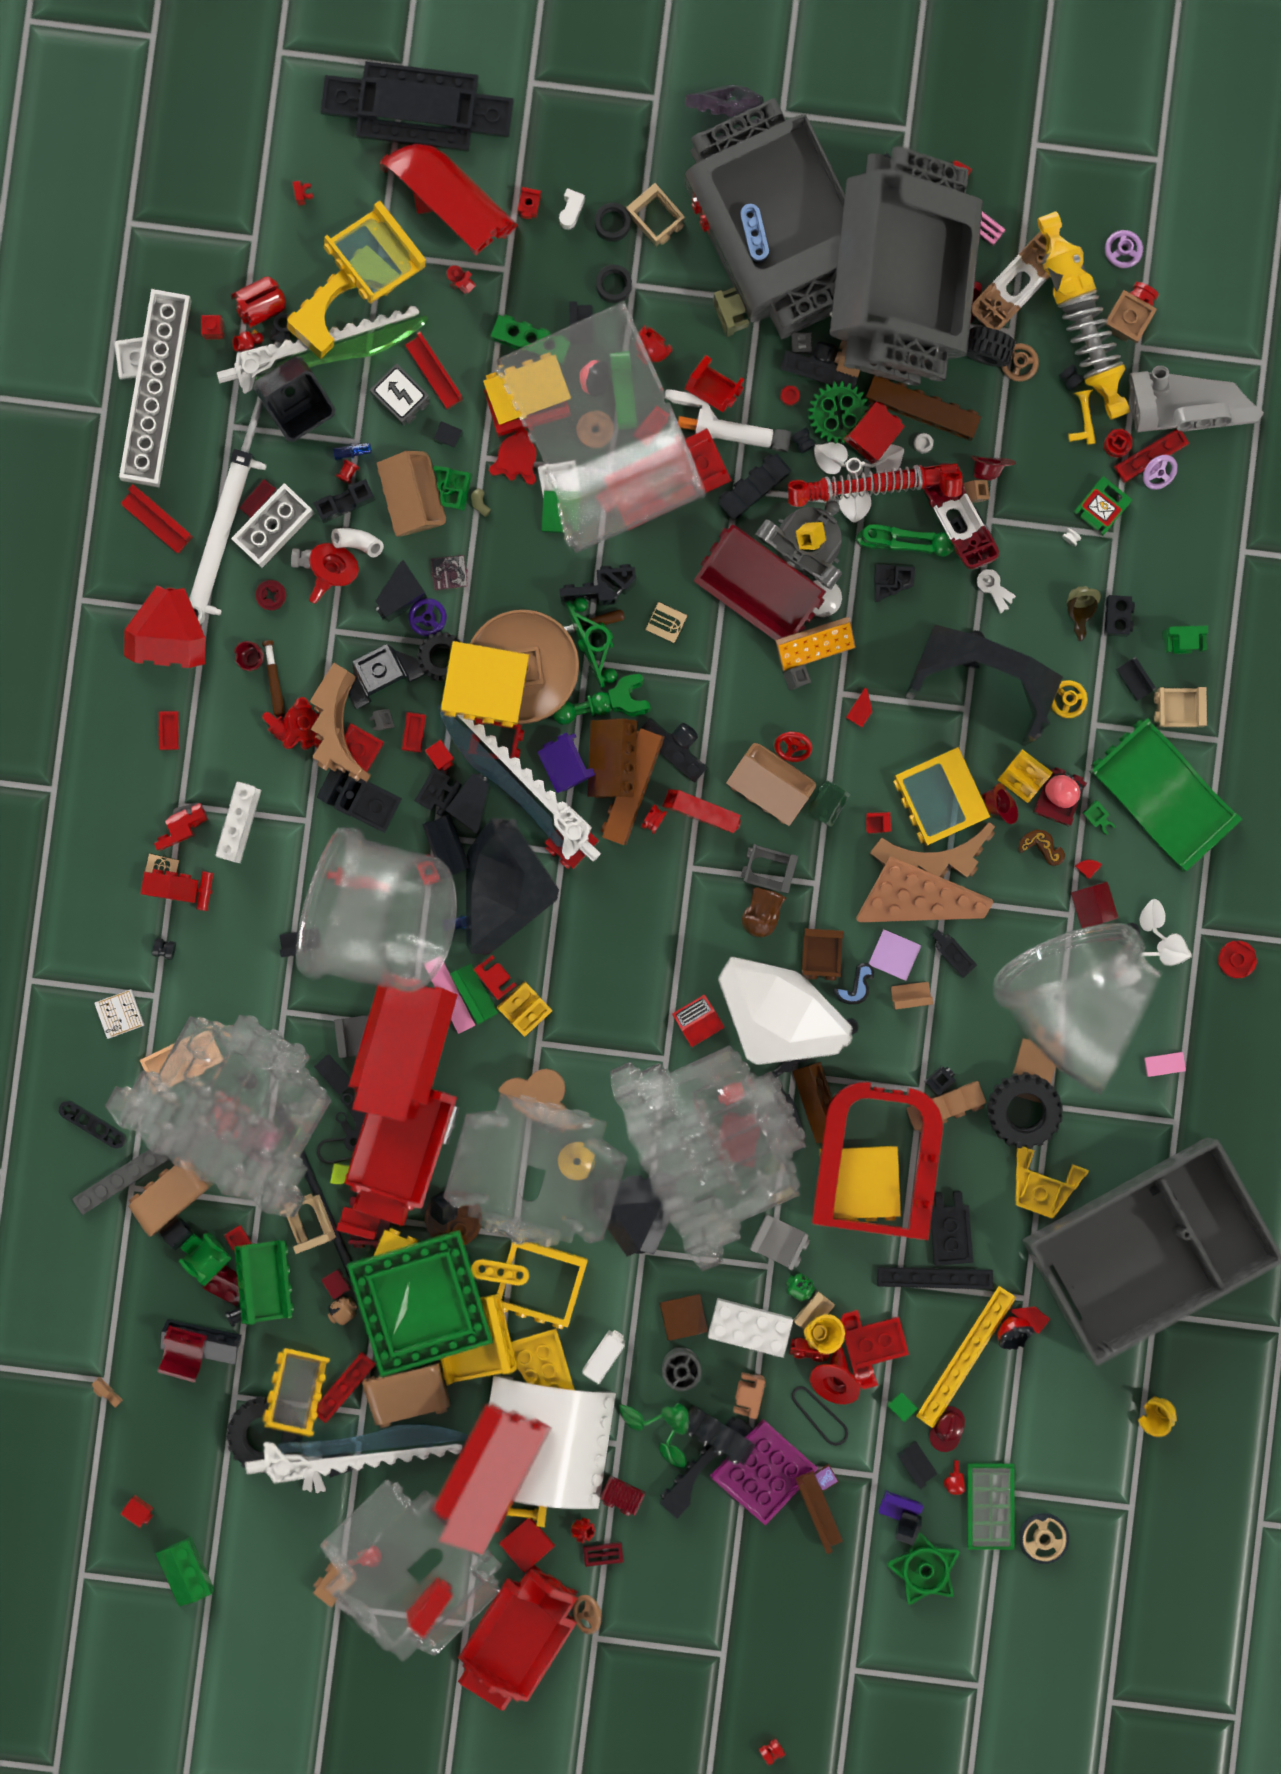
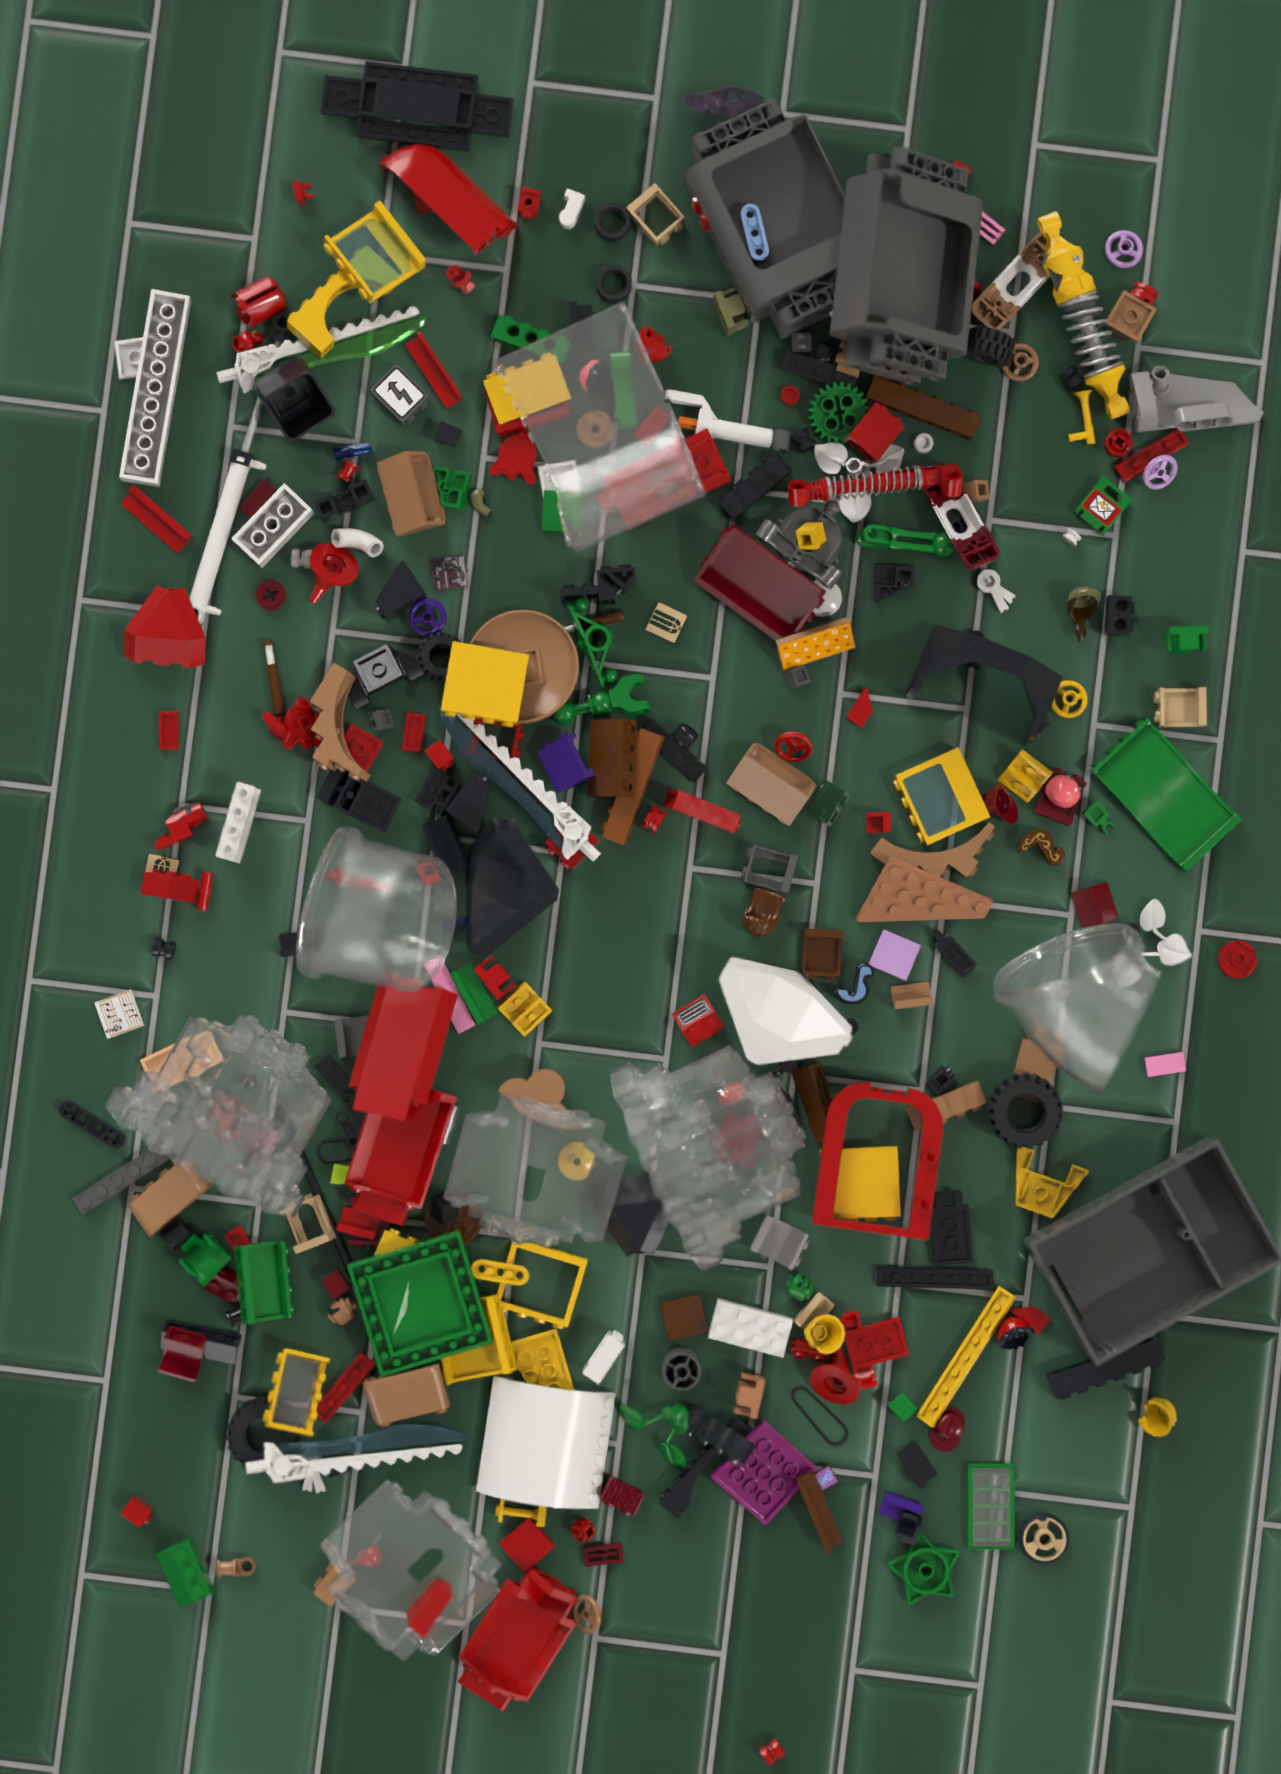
(101, 1388): medium nougat plate -> none
(212, 327): red brick -> none
(234, 1567): none -> medium nougat connector
(249, 656): dark red hair -> none
(488, 1476): panel -> none
(713, 386): red panel -> none
(955, 1483): red piece -> none
(989, 467): dark red piece -> none
(1086, 1374): none -> black brick
(1088, 867): red tile -> none
(1136, 678): black panel -> none

